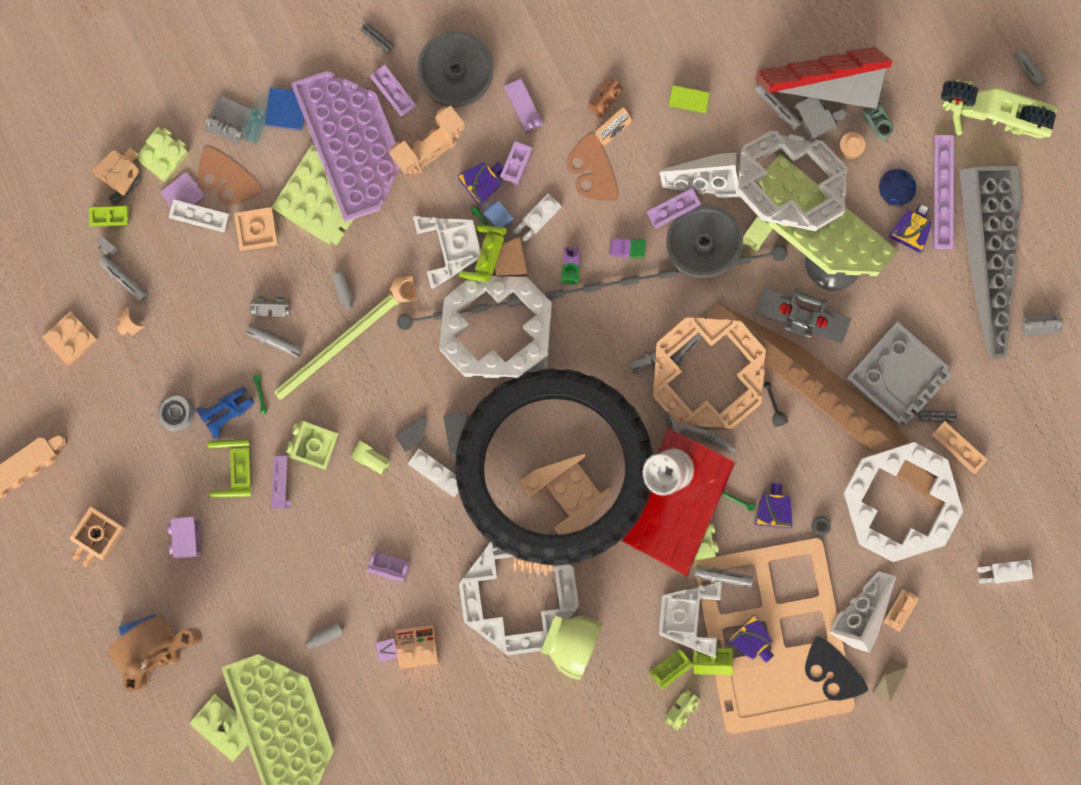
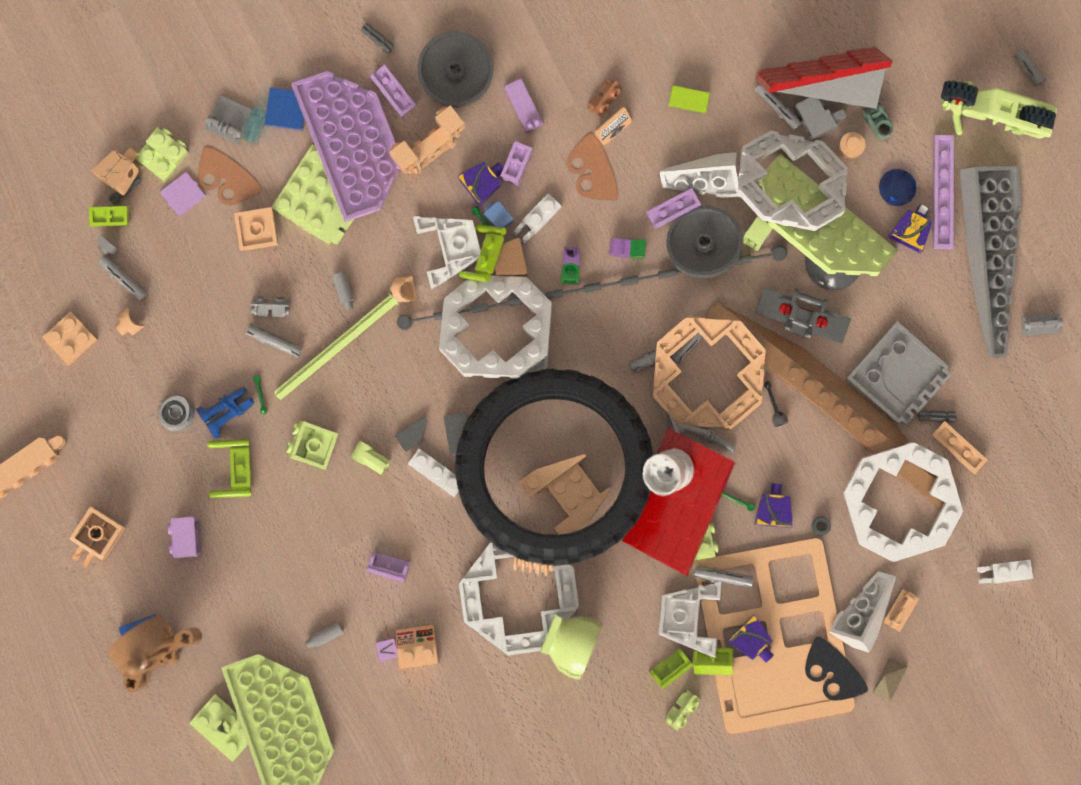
(198, 216): white plate -> none
(279, 483): lavender hinge -> none

